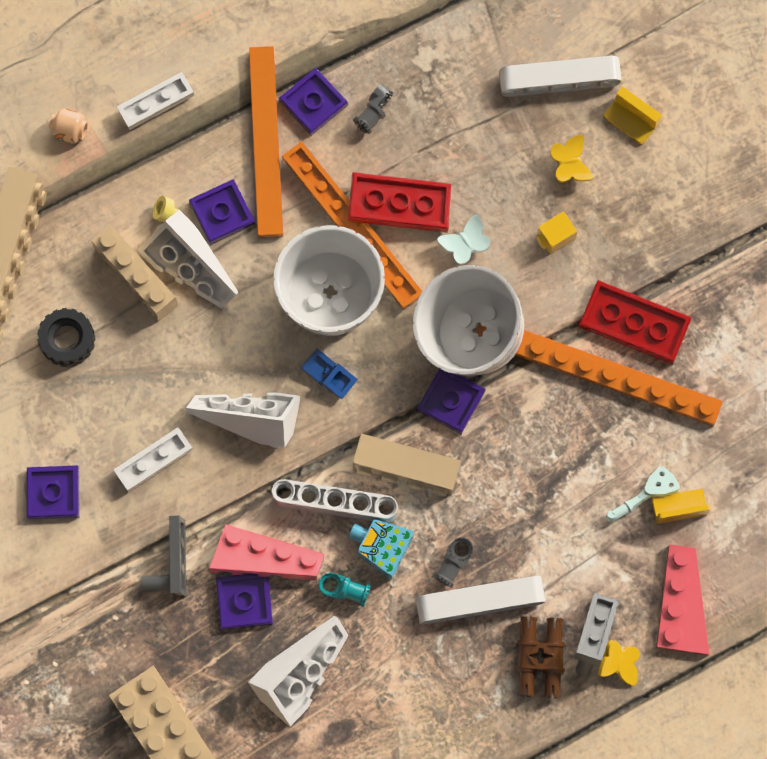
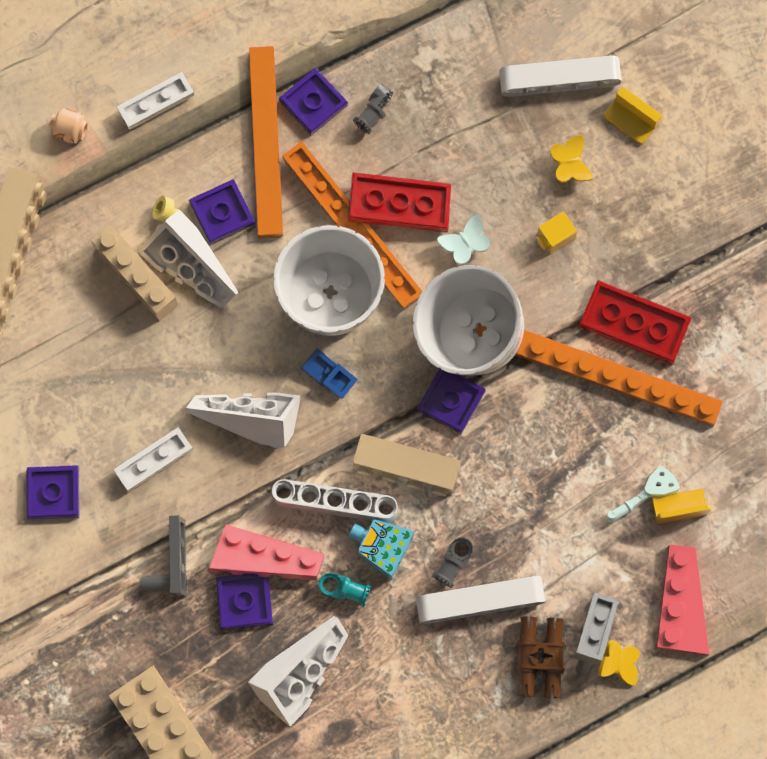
(61, 318): black tyre -> none

